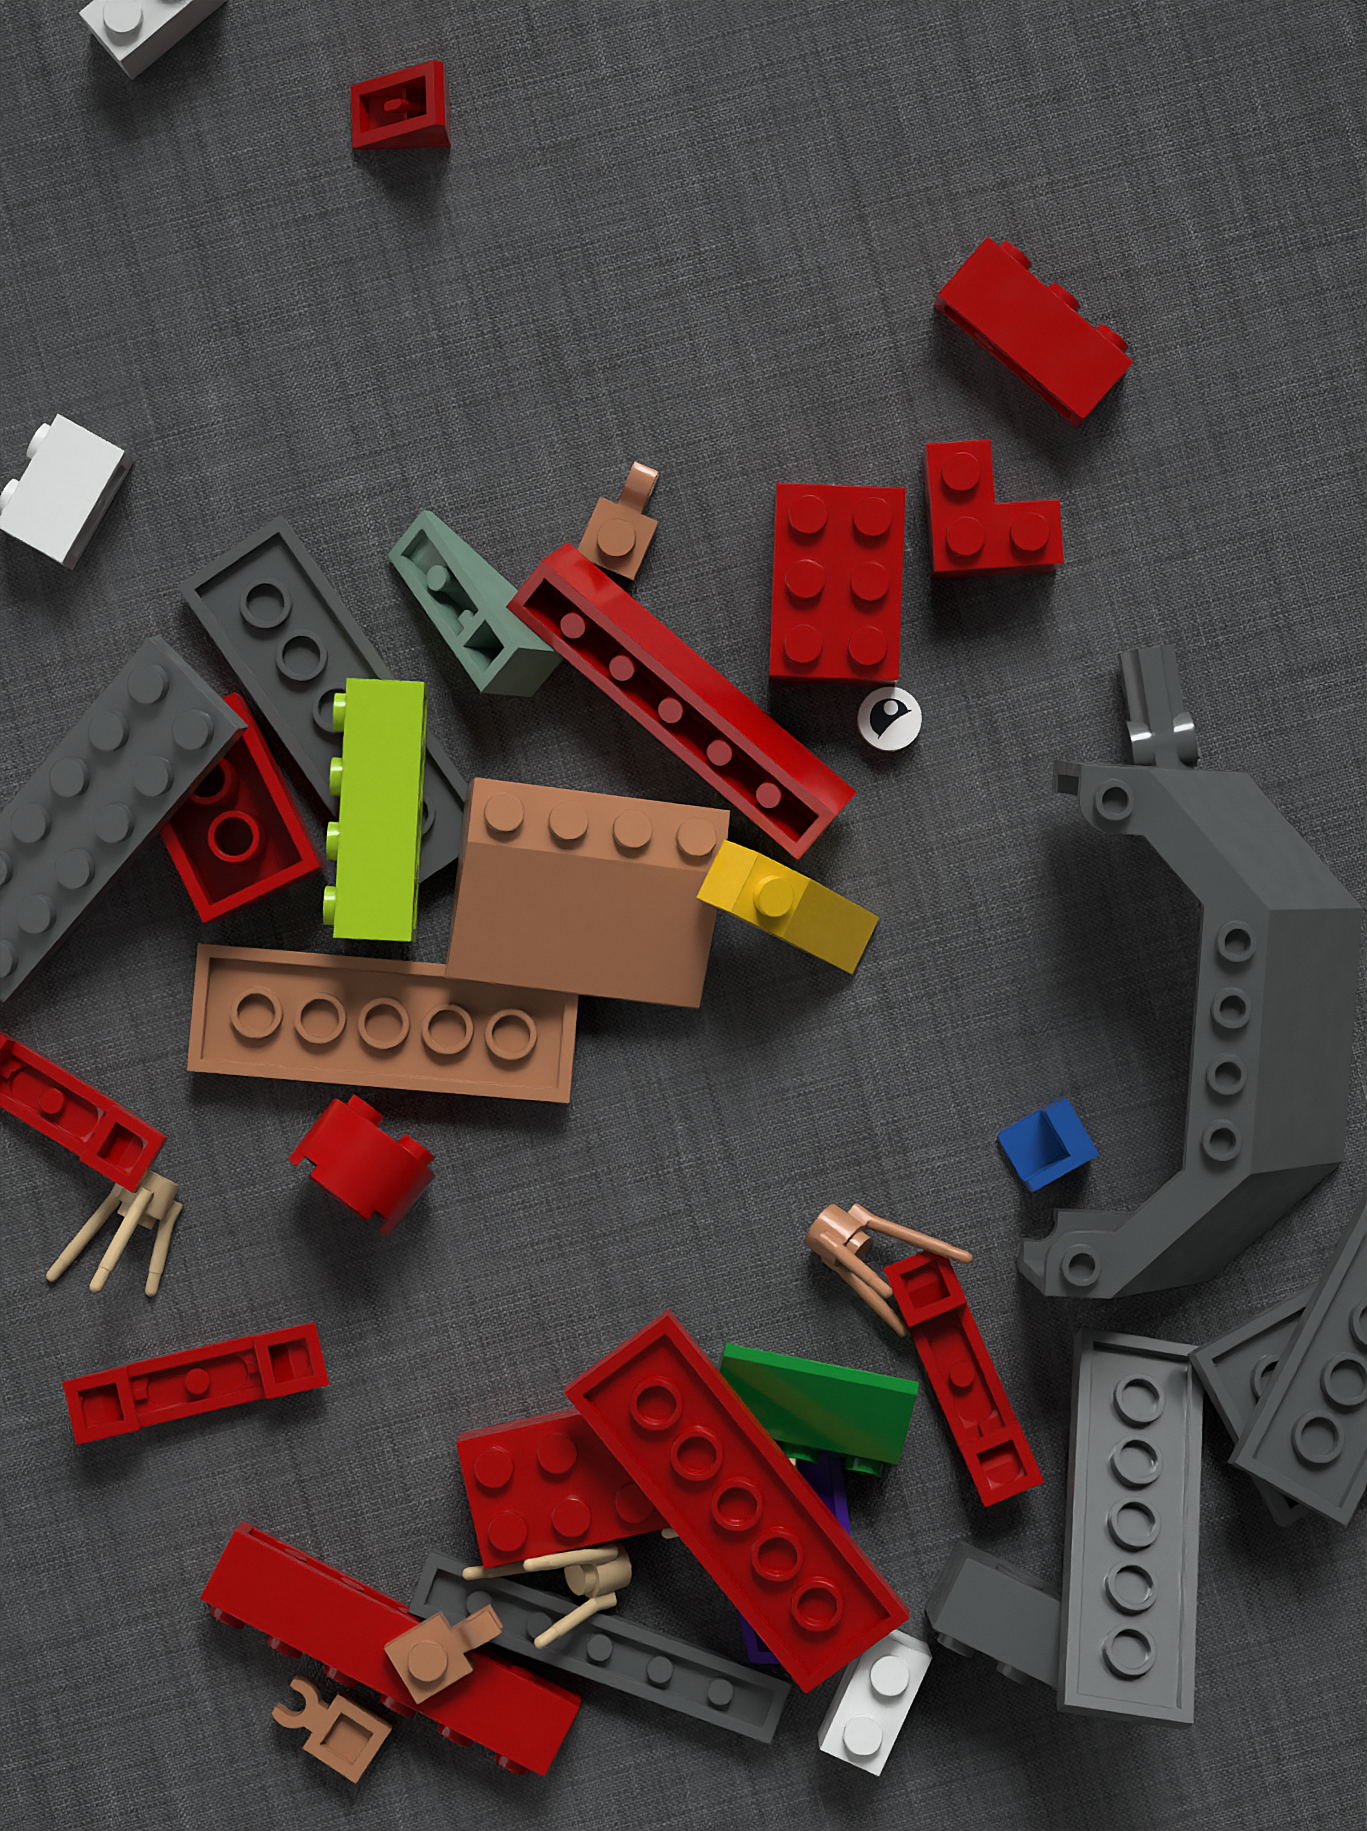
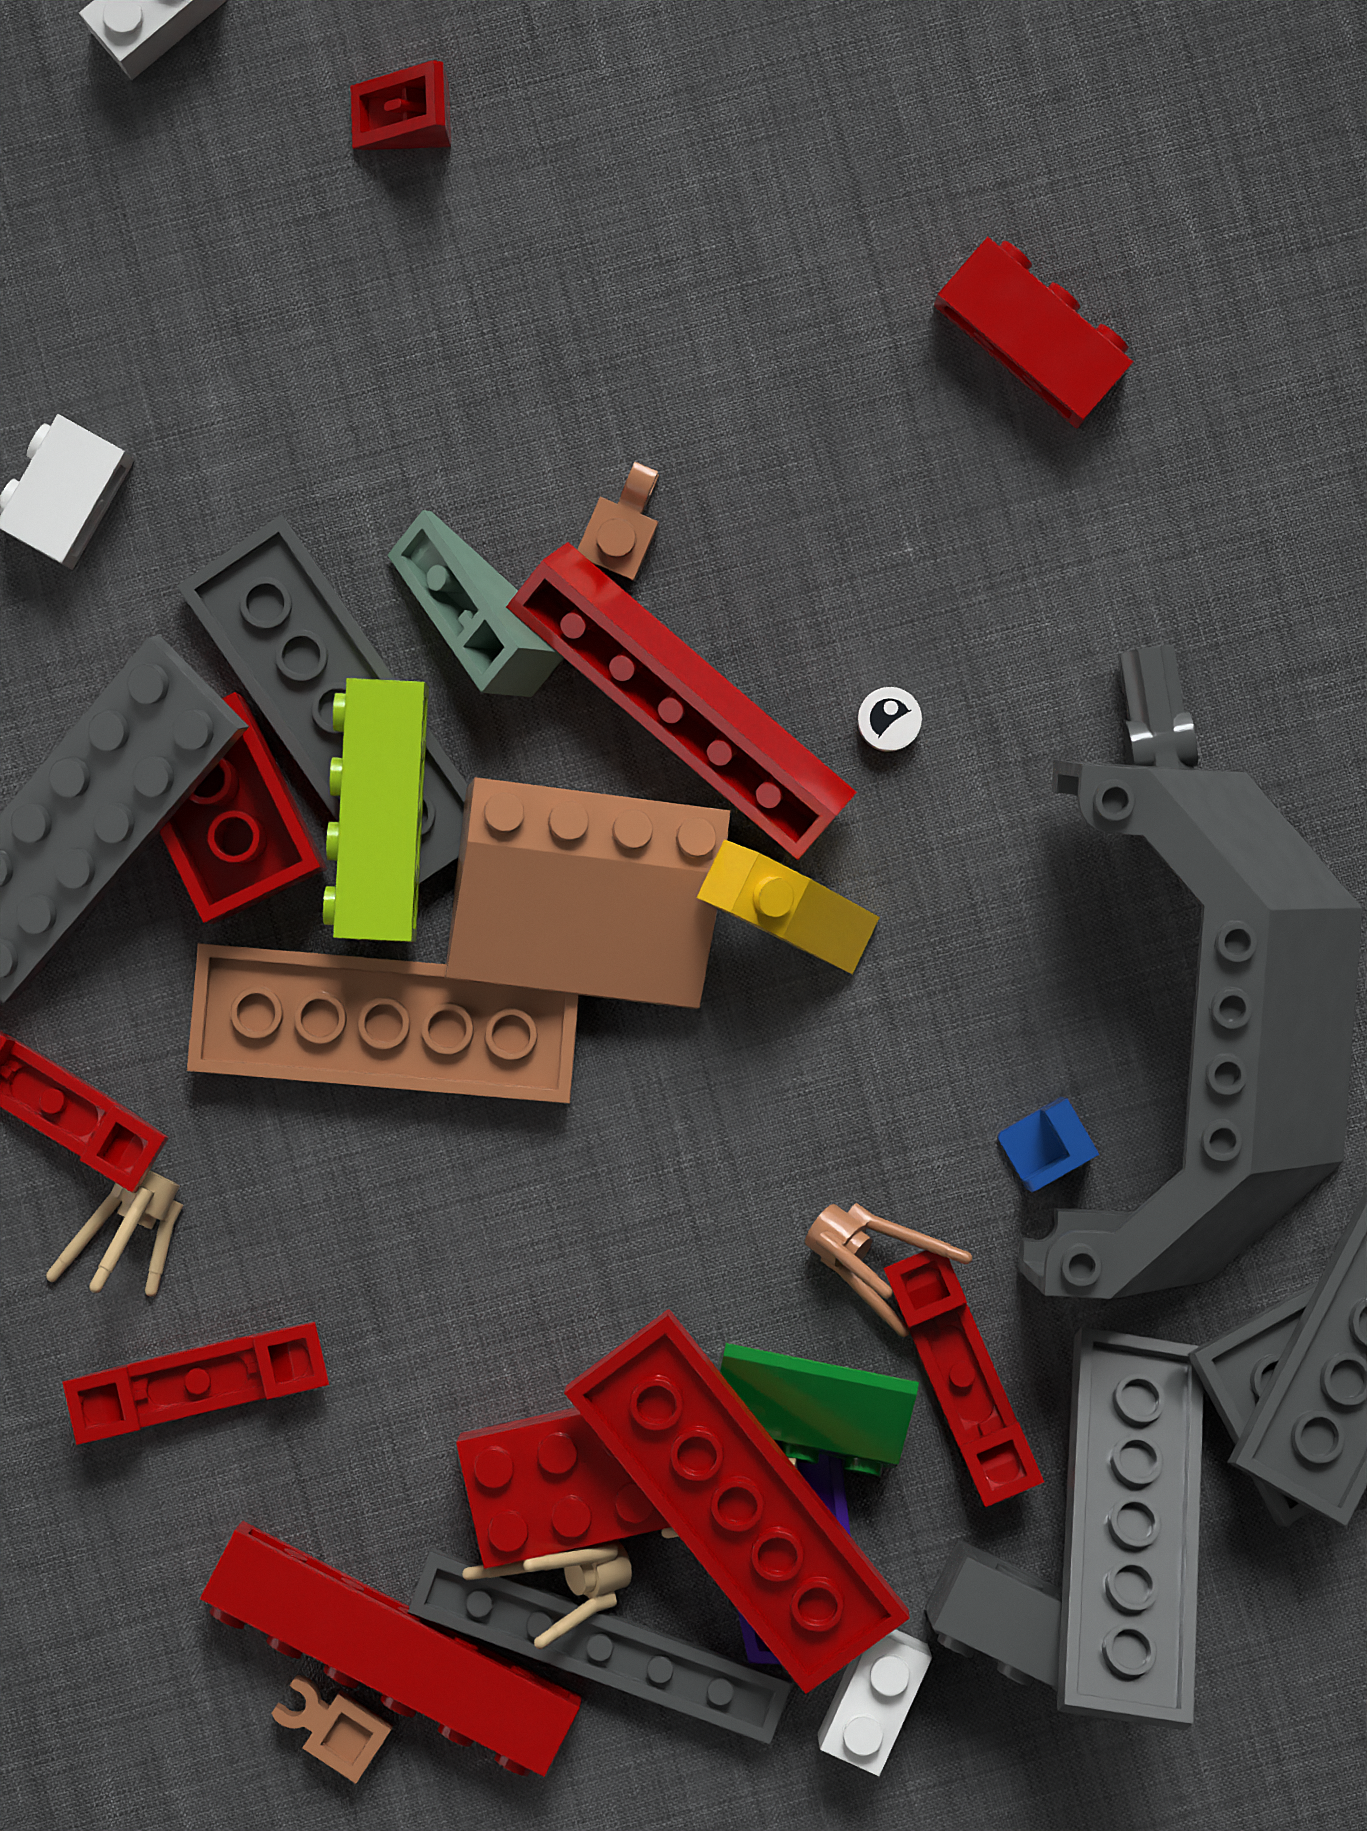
(364, 1164): red brick -> none
(436, 1653): nougat plate -> none
(836, 584): red brick -> none
(973, 533): red brick -> none

